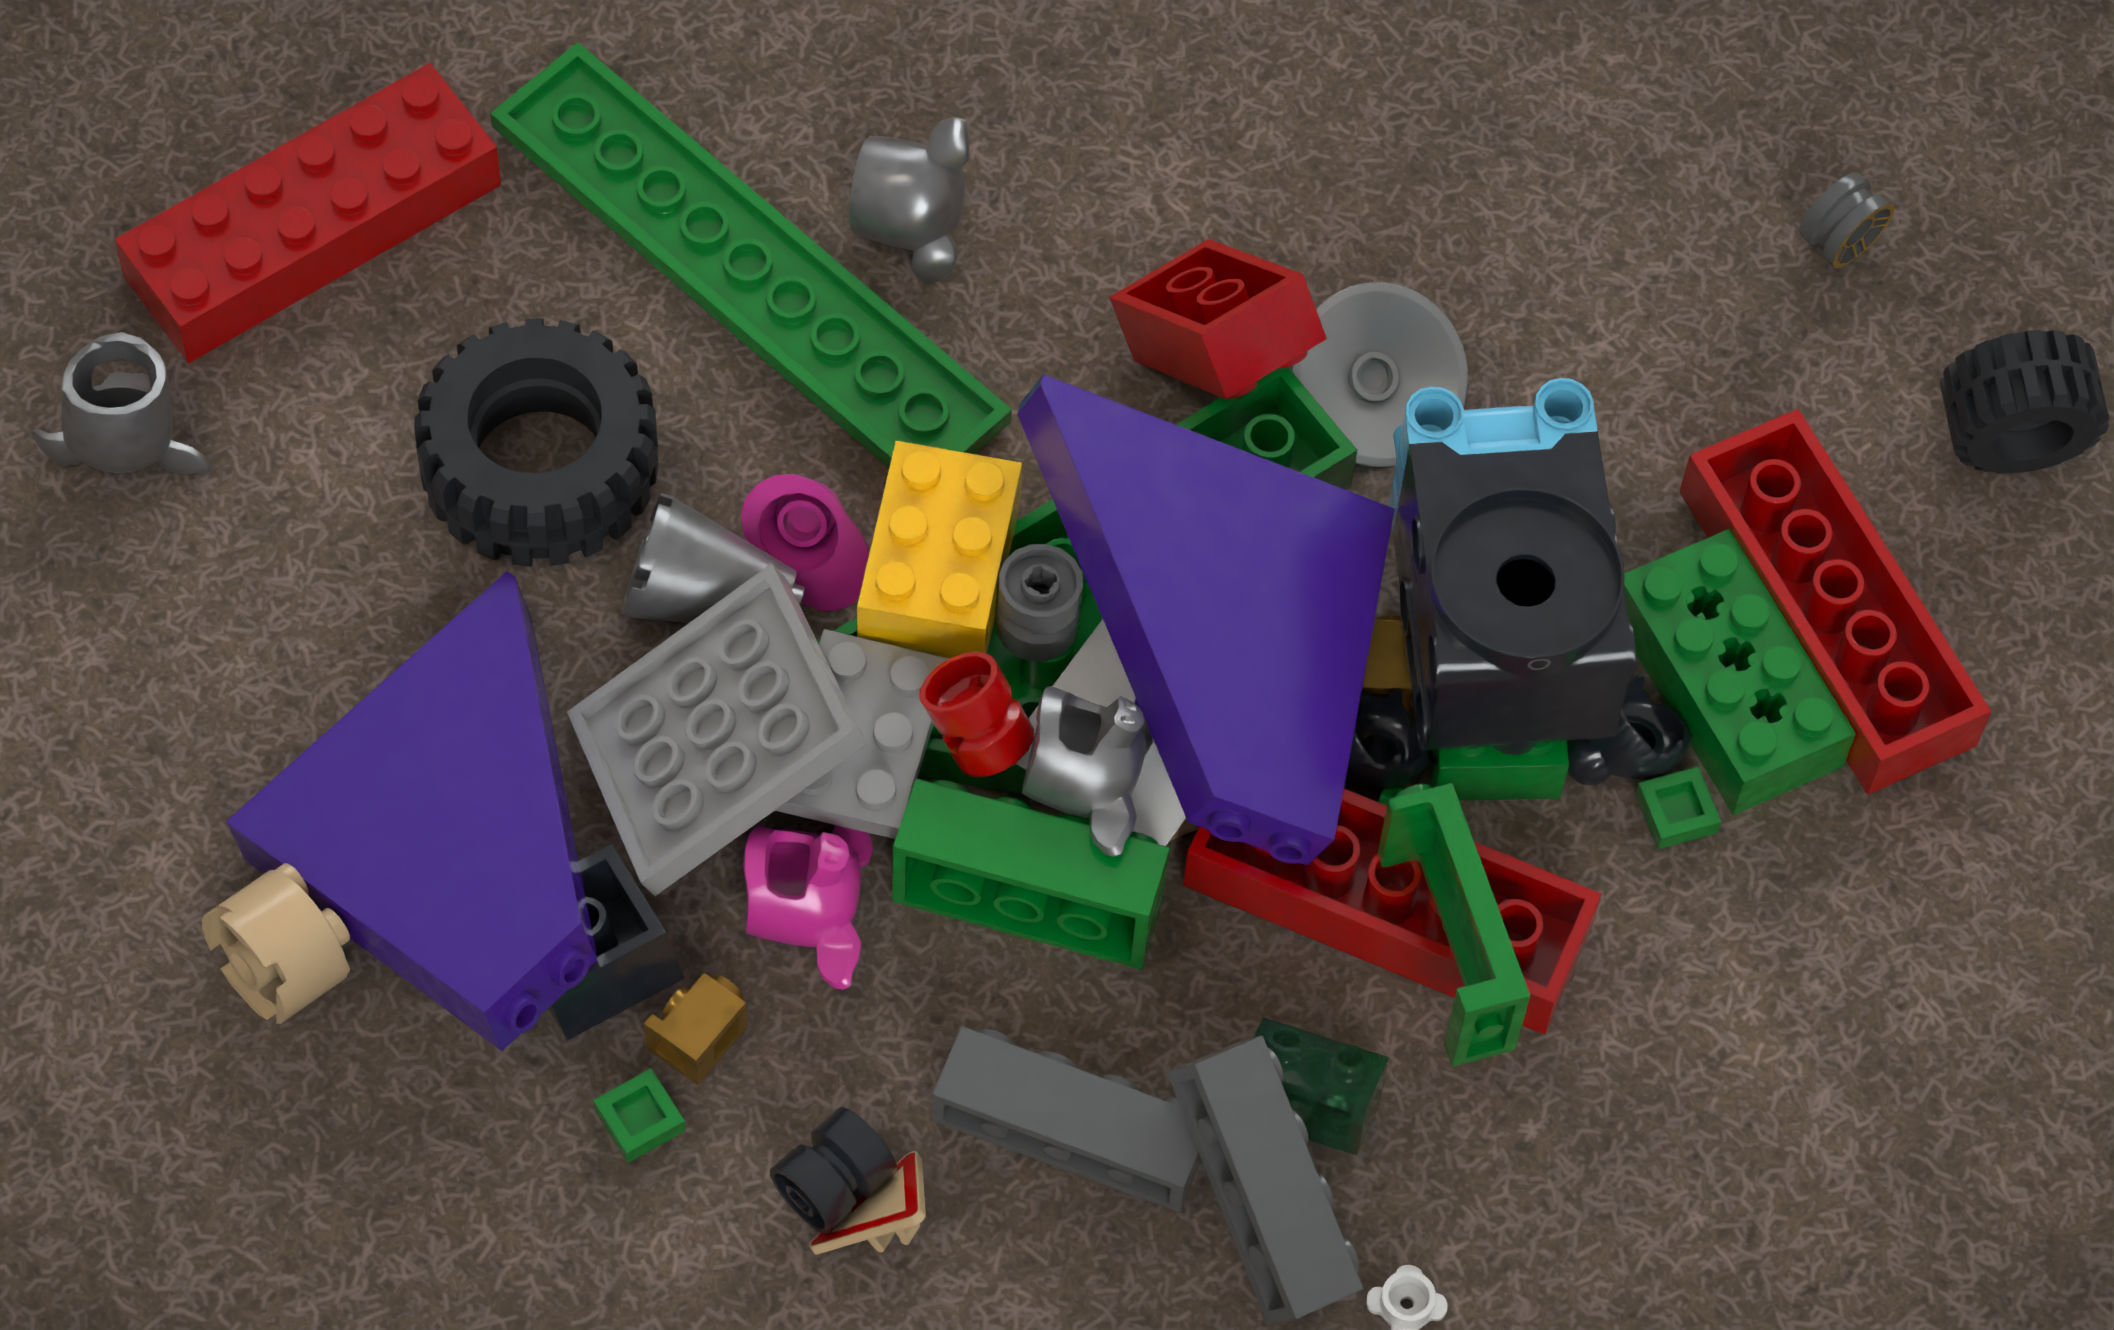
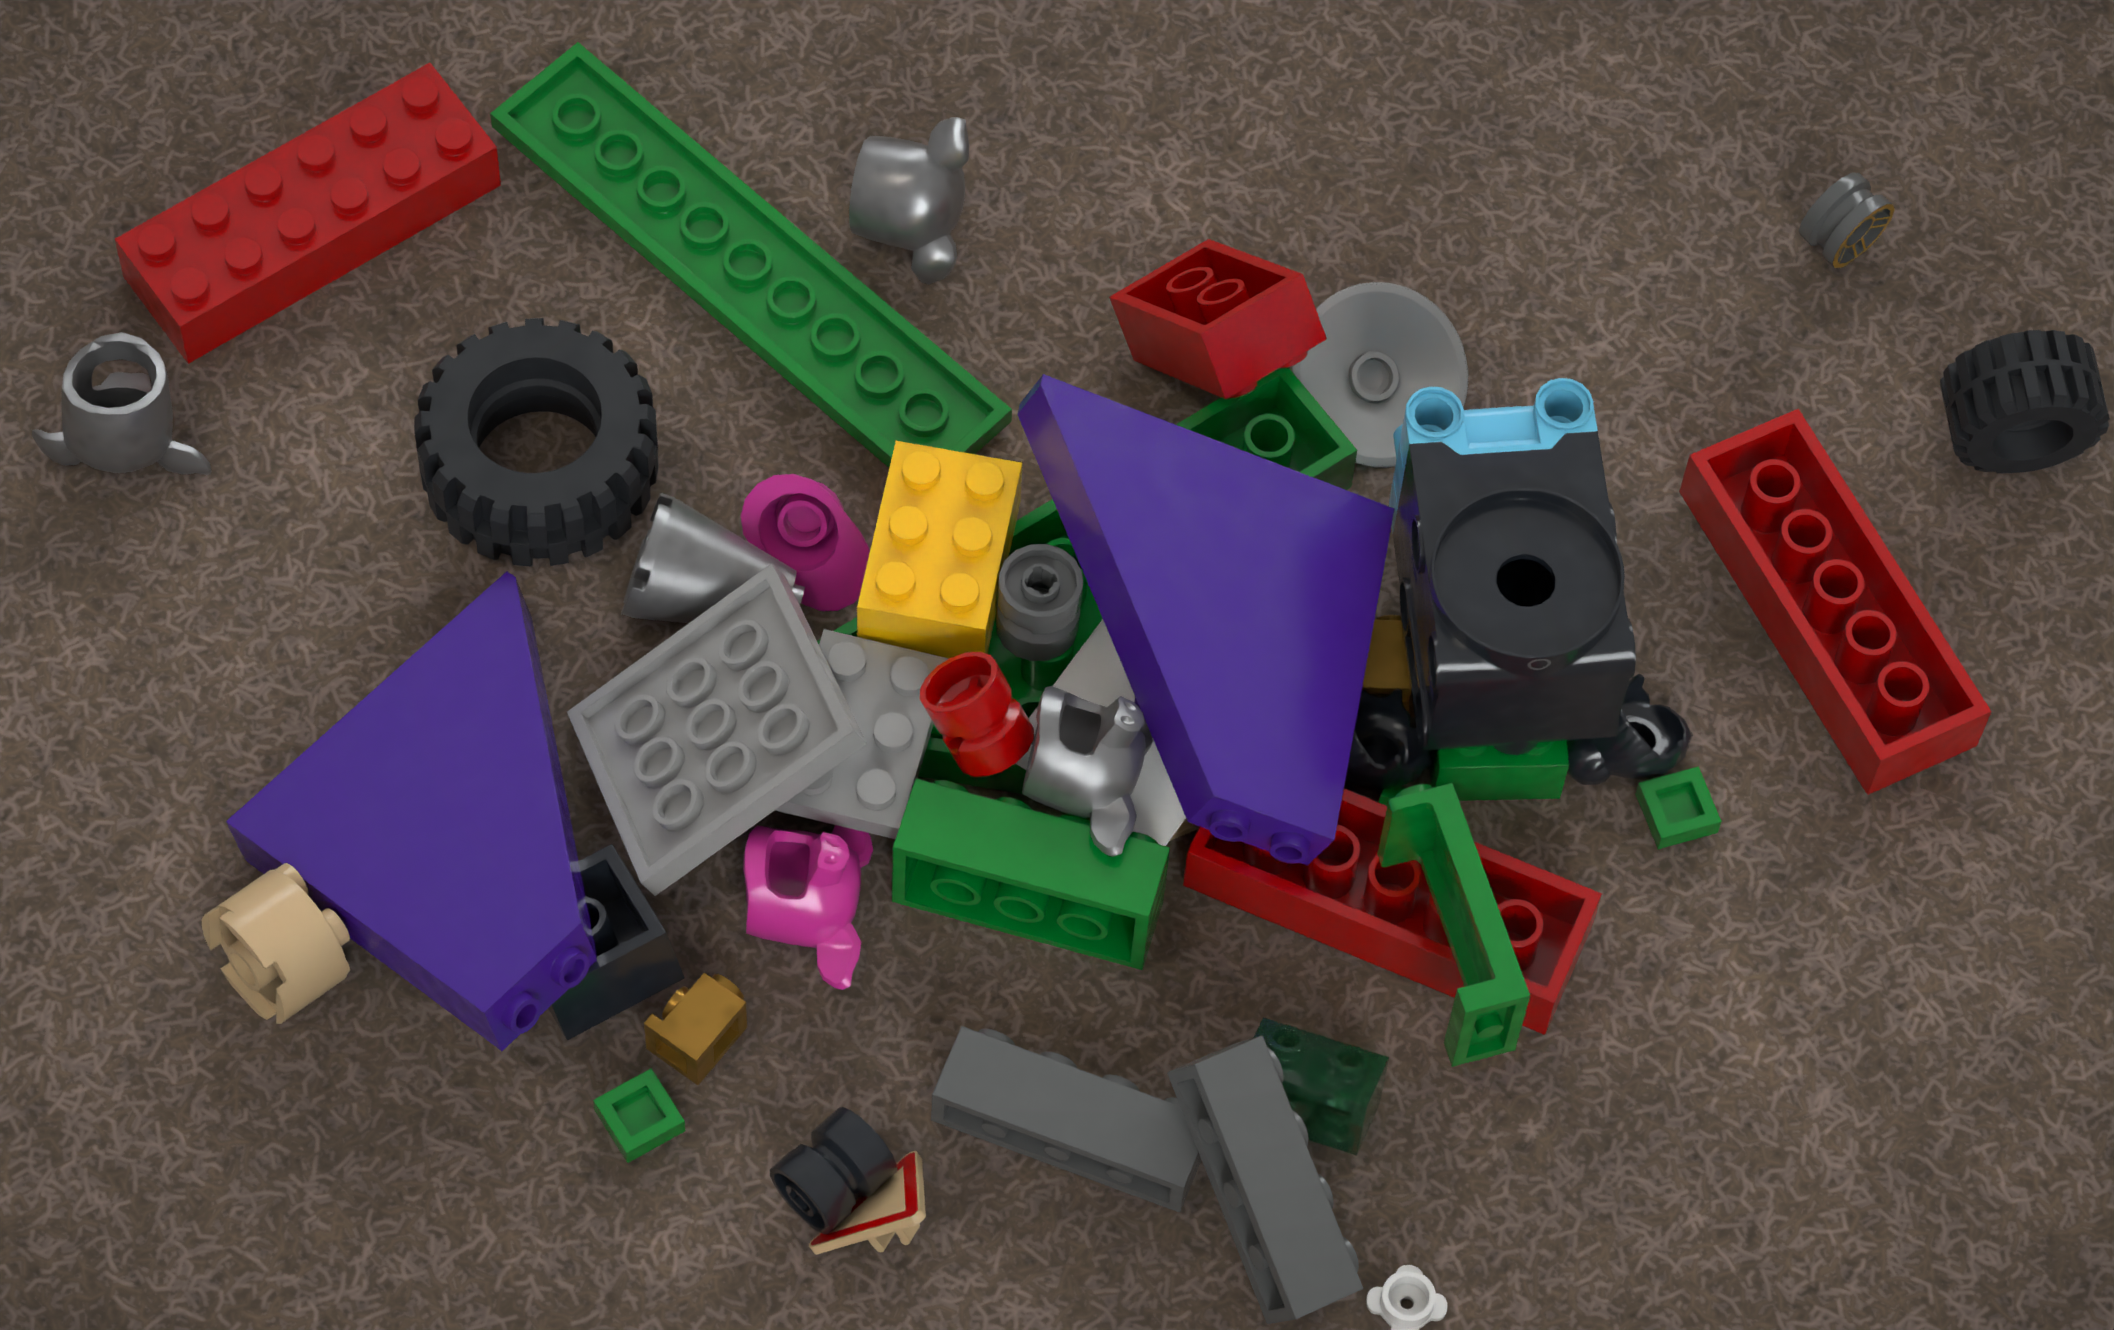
(1734, 672): green brick -> none

